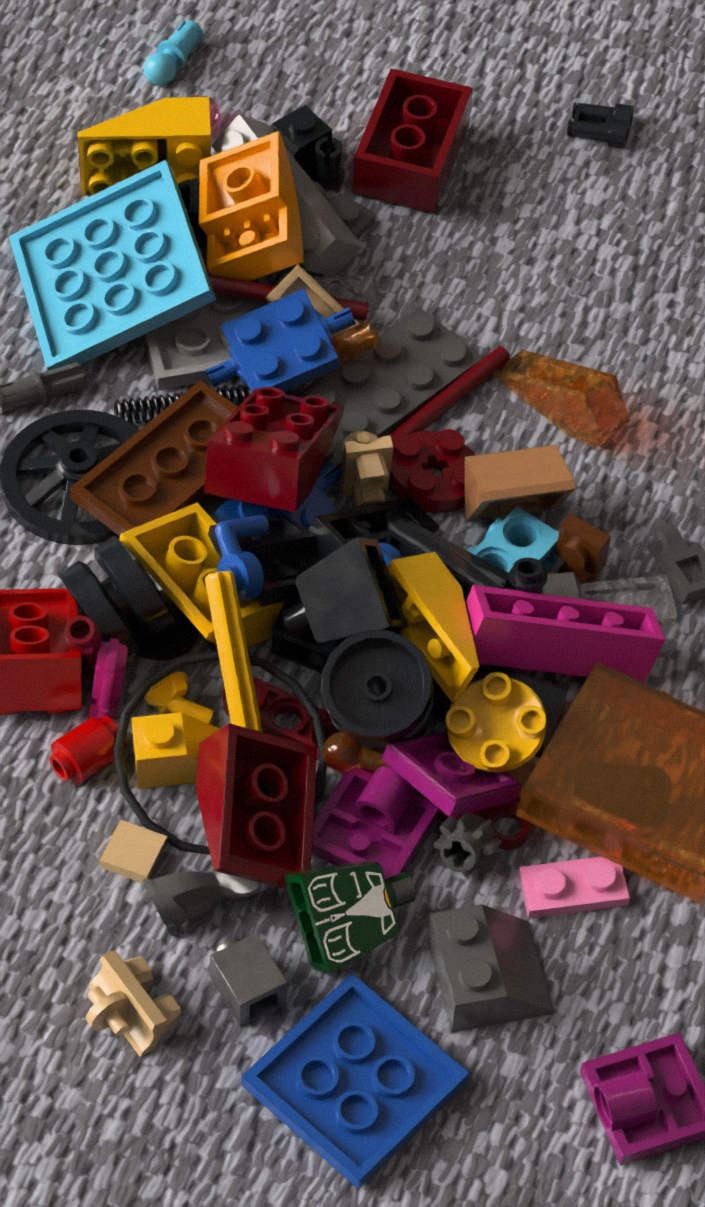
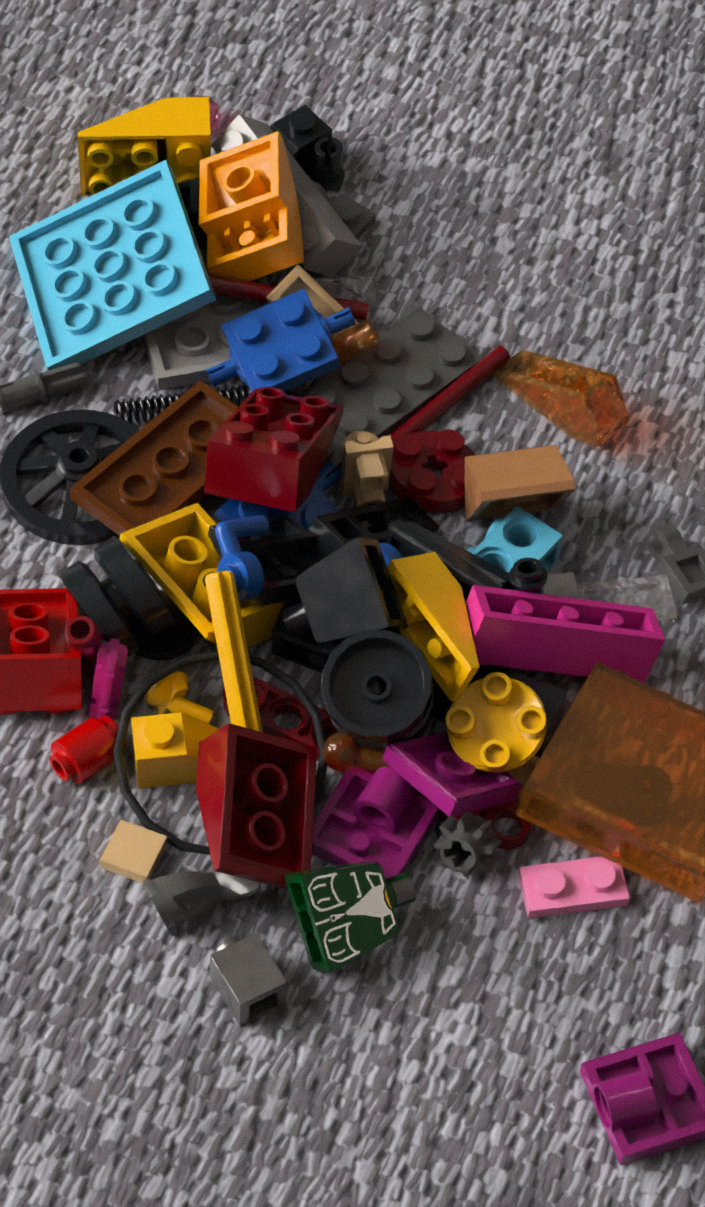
(125, 1005): tan hips -> none
(173, 53): medium azure pin -> none
(355, 1080): blue plate -> none
(412, 140): dark red brick -> none
(486, 967): dark grey slope -> none
(582, 549): reddish brown plate -> none
(616, 120): black piece -> none

